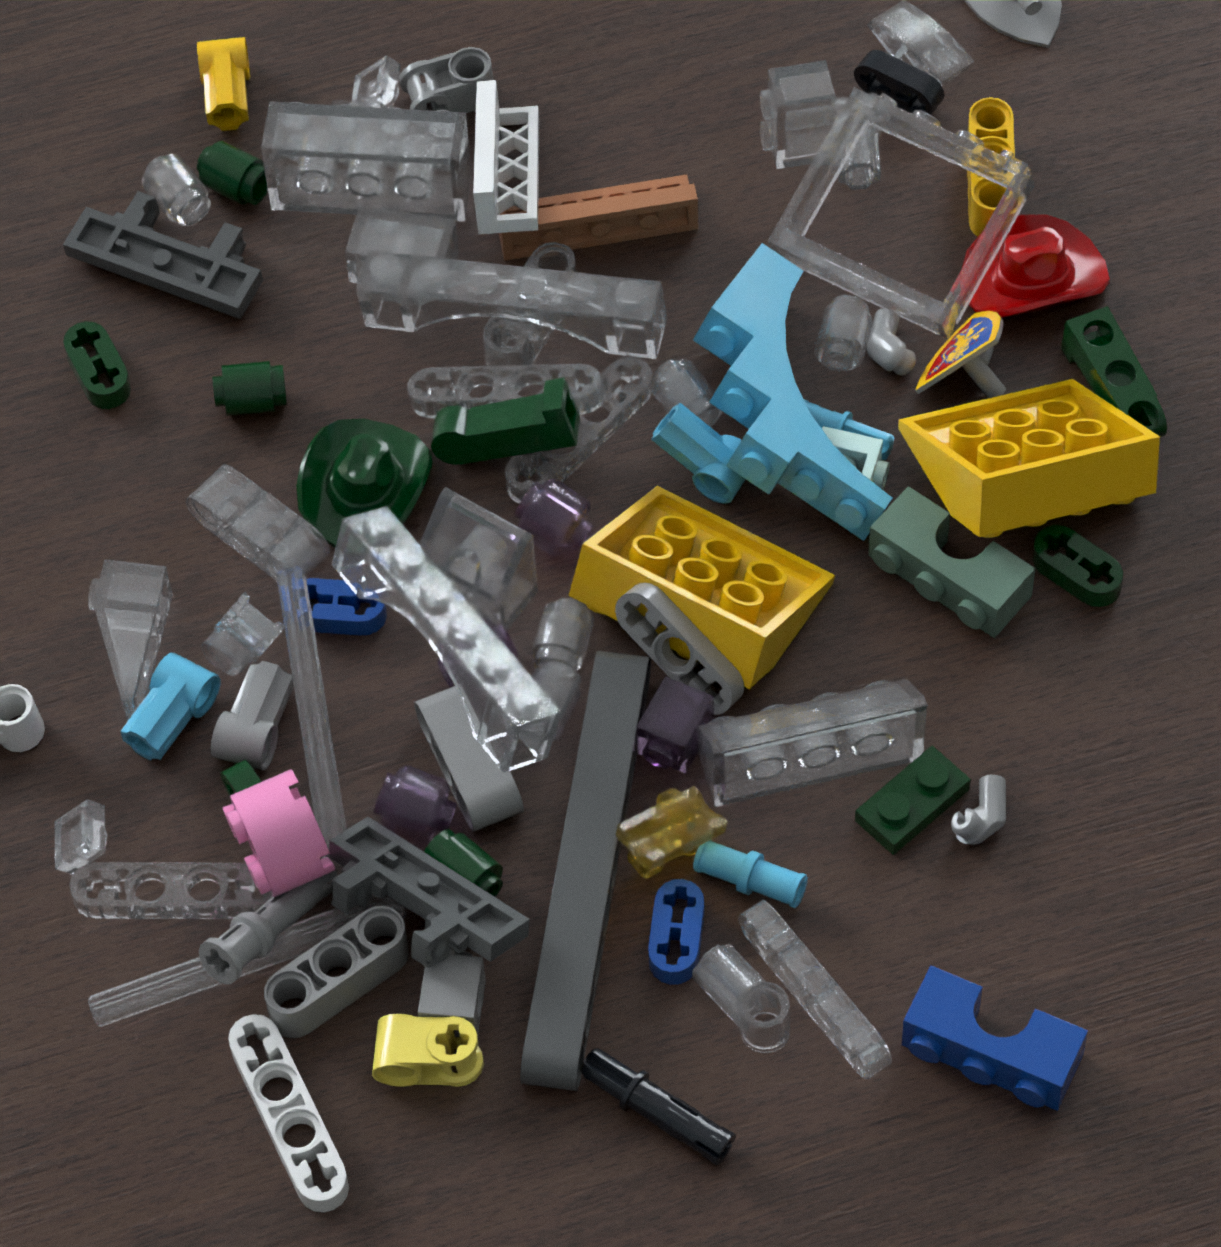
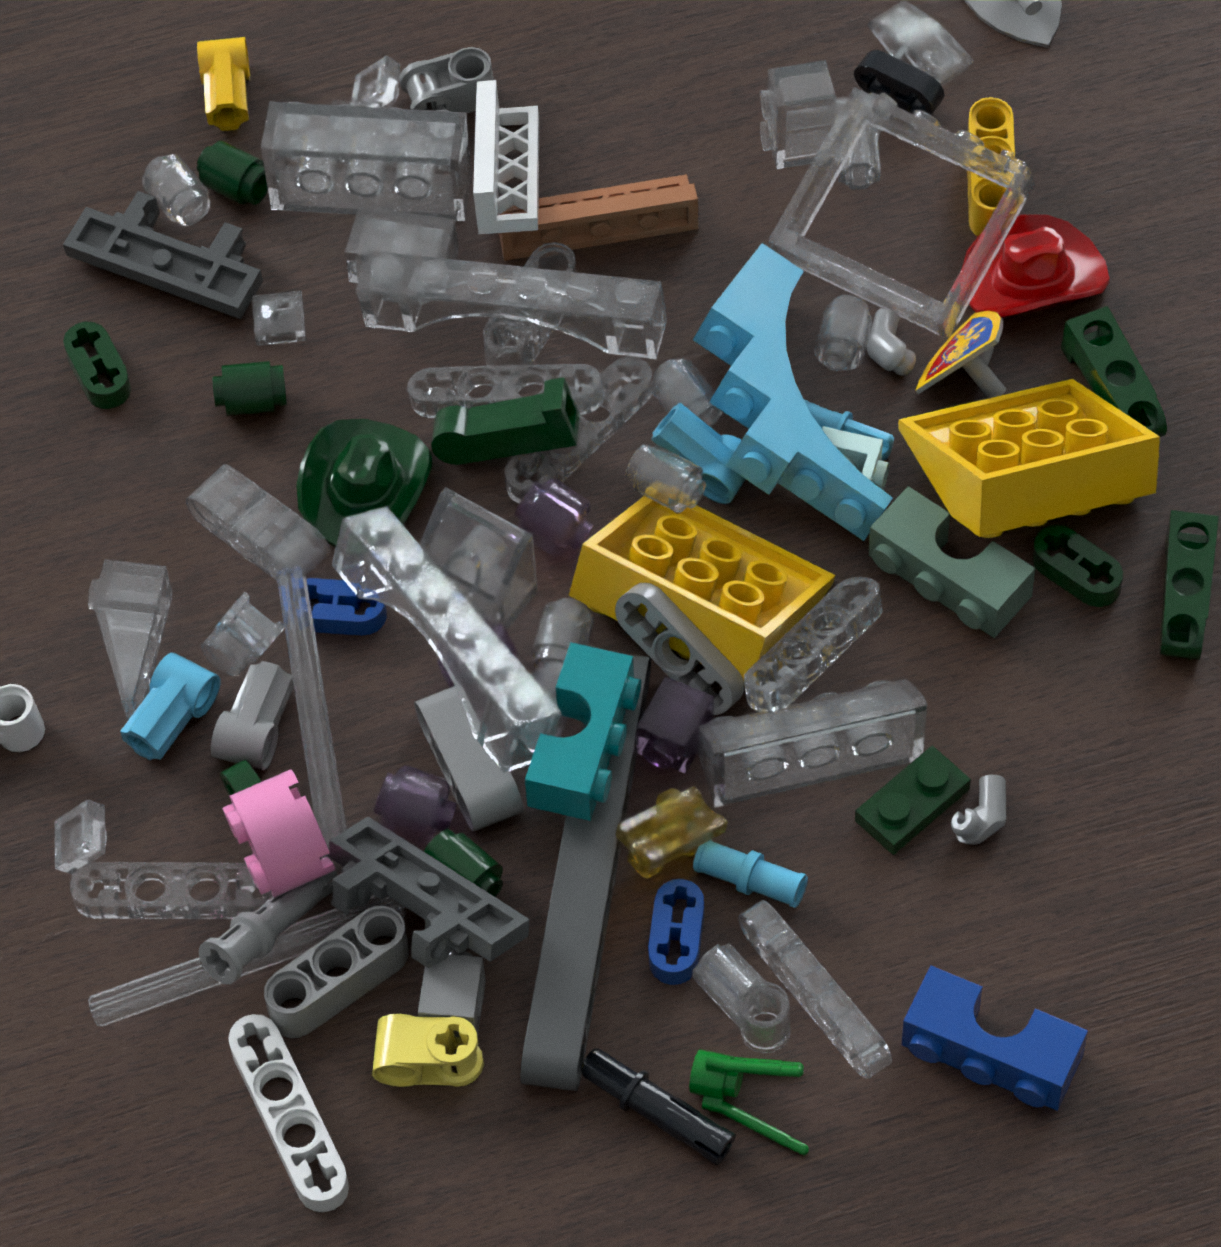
(279, 318): none -> clear tile
(572, 771): none -> teal arch
(666, 477): none -> clear brick
(721, 1076): none -> green plant
(778, 679): none -> clear beam
(1187, 583): none -> dark green leg

